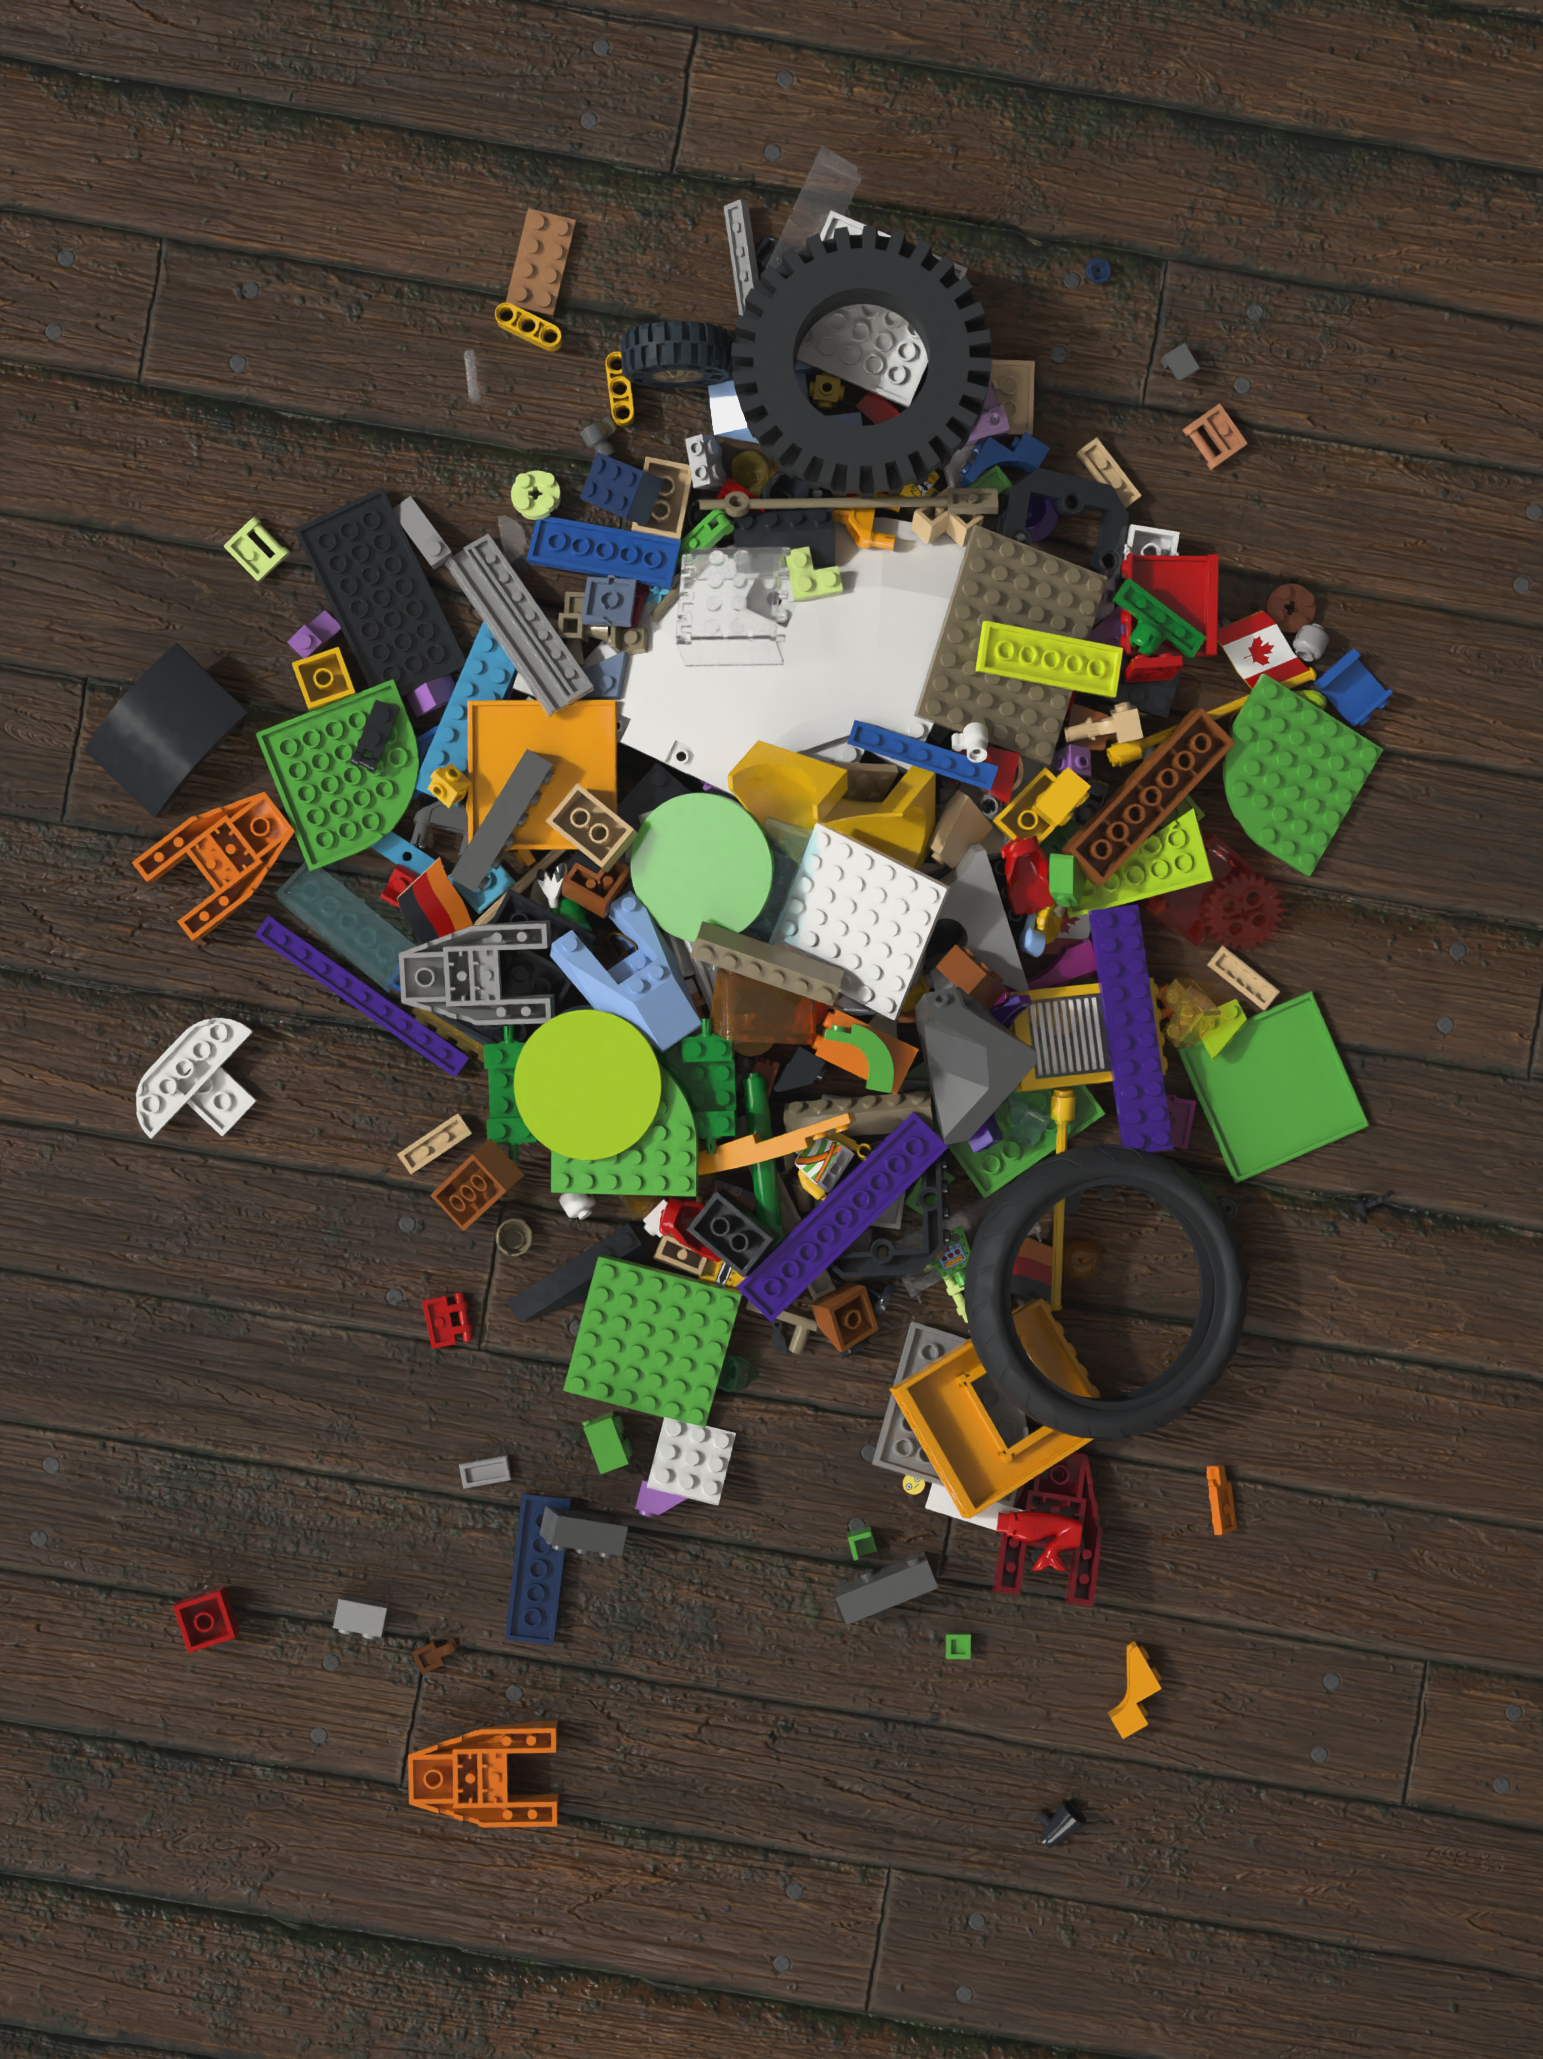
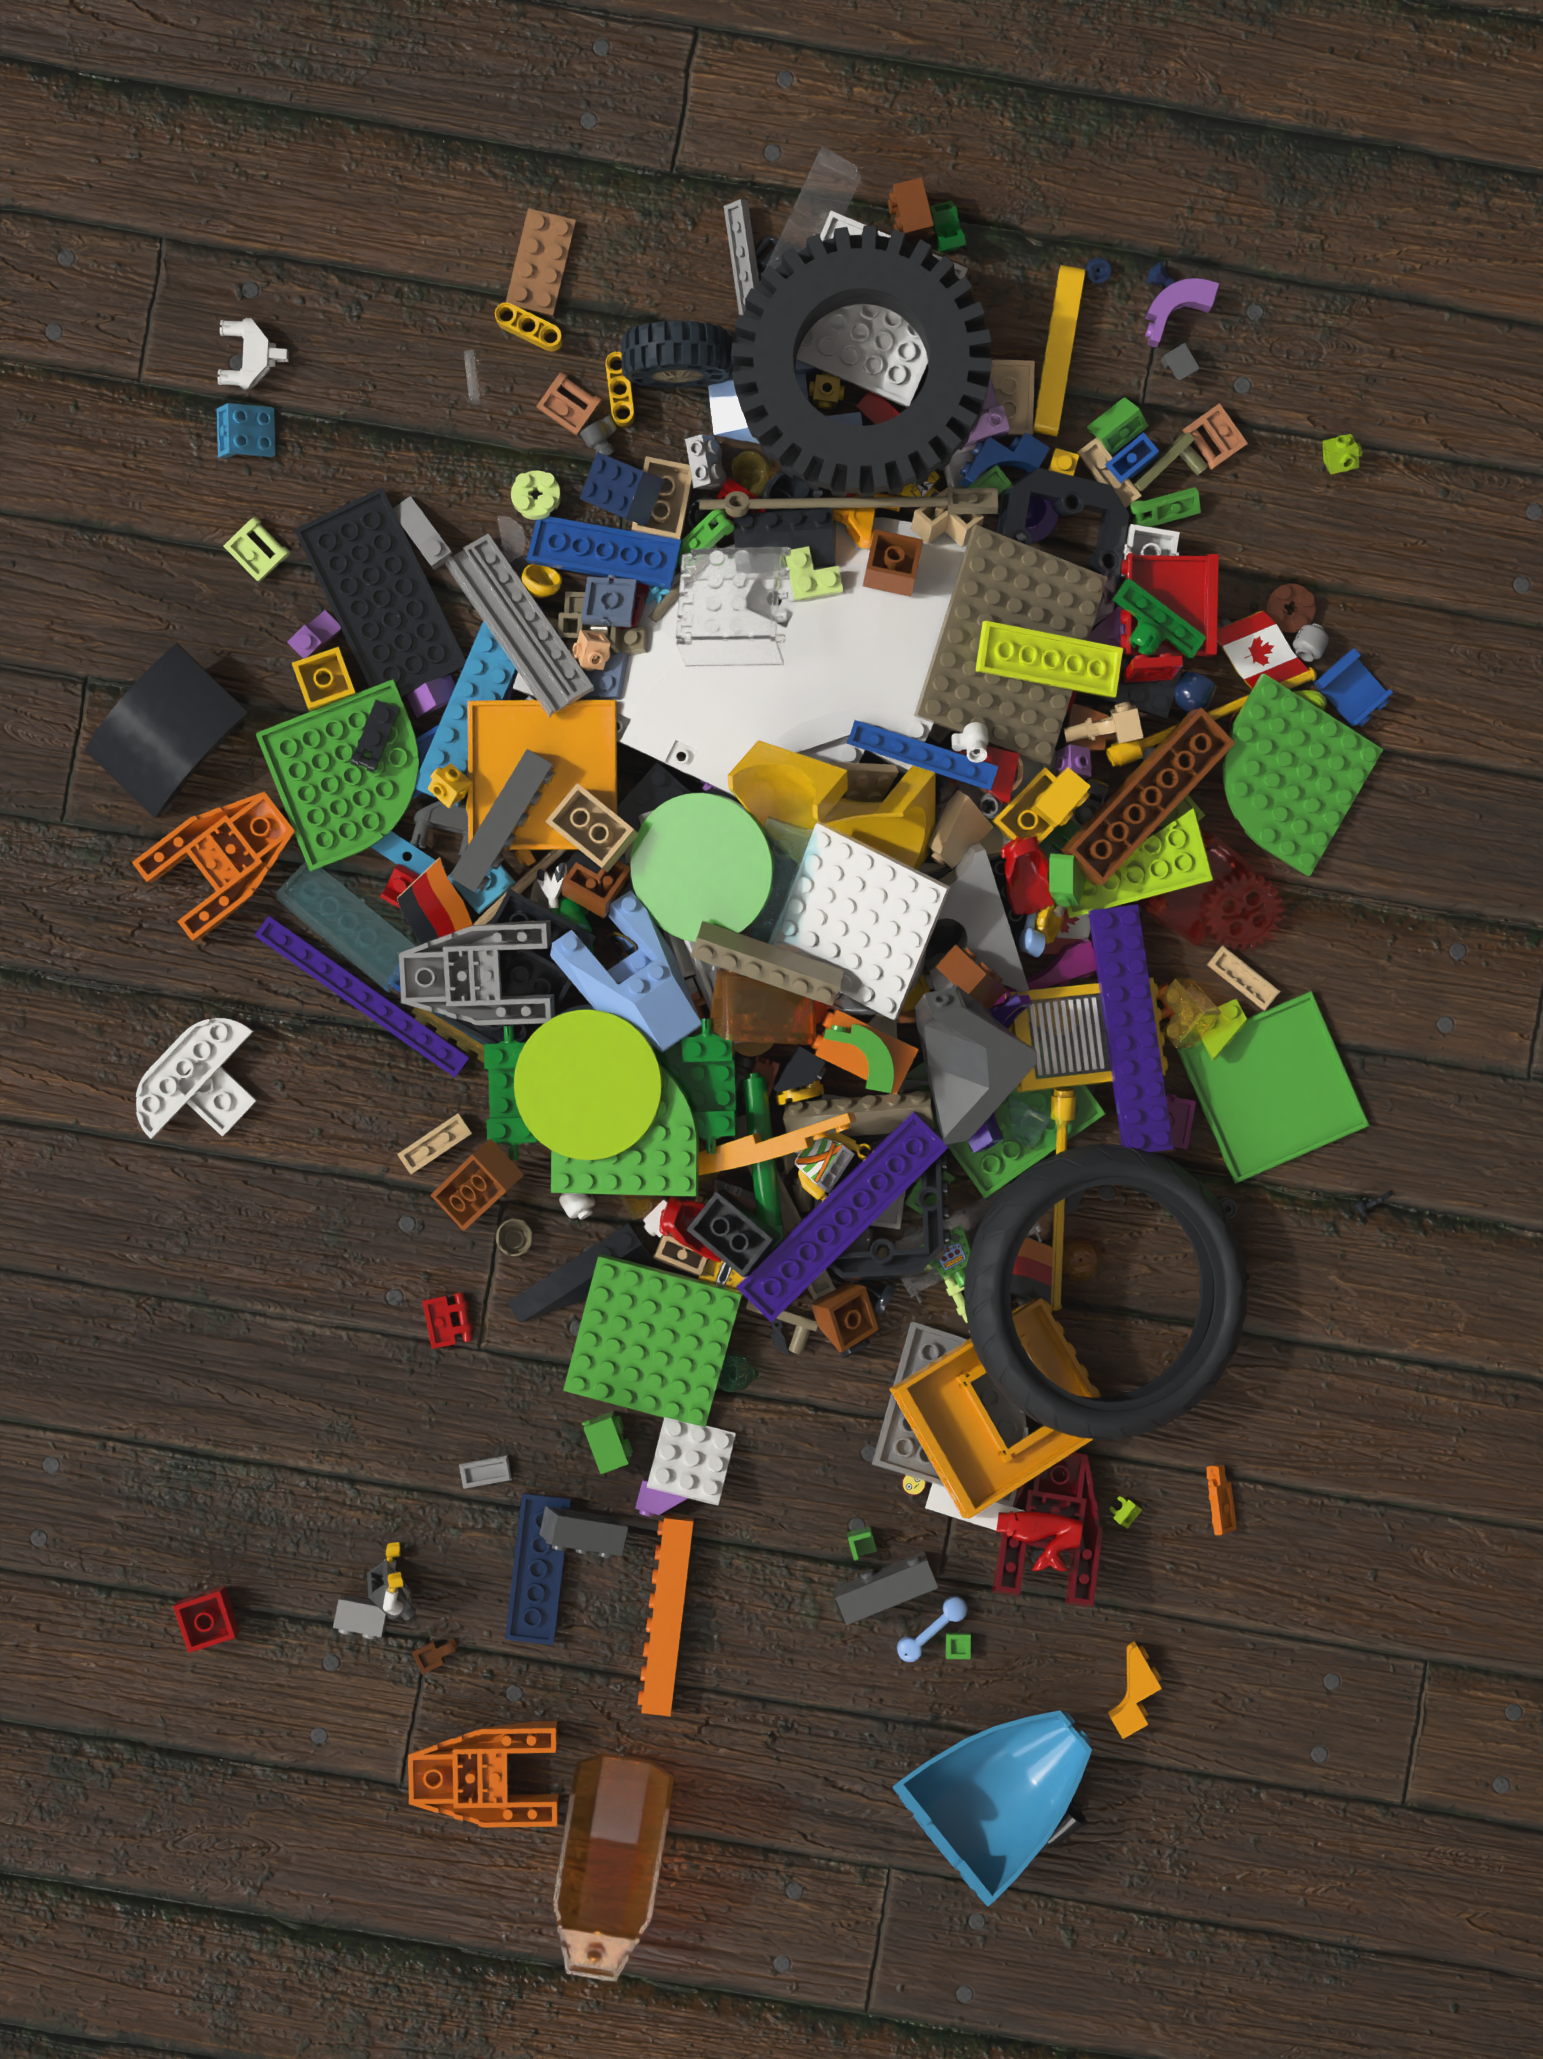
(245, 430): none -> dark azure bracket
(258, 354): none -> white connector
(388, 1588): none -> torso
(541, 580): none -> yellow piece
(564, 410): none -> nougat plate
(591, 650): none -> light nougat brick
(610, 1861): none -> clear orange windscreen
(667, 1615): none -> orange brick
(802, 1093): none -> yellow plate
(892, 562): none -> dark orange brick
(911, 210): none -> dark orange brick
(946, 227): none -> green brick
(954, 1610): none -> light blue piece
(998, 1796): none -> dark azure panel
(1058, 350): none -> yellow beam
(1063, 462): none -> yellow brick
(1118, 425): none -> bright green panel
(1127, 1513): none -> lime tile
(1133, 459): none -> blue slope
(1158, 275): none -> dark blue rock
(1166, 508): none -> bright green plate
(1180, 447): none -> olive piece
(1185, 293): none -> medium lavender arch
(1194, 692): none -> dark blue helmet
(1341, 454): none -> lime brick

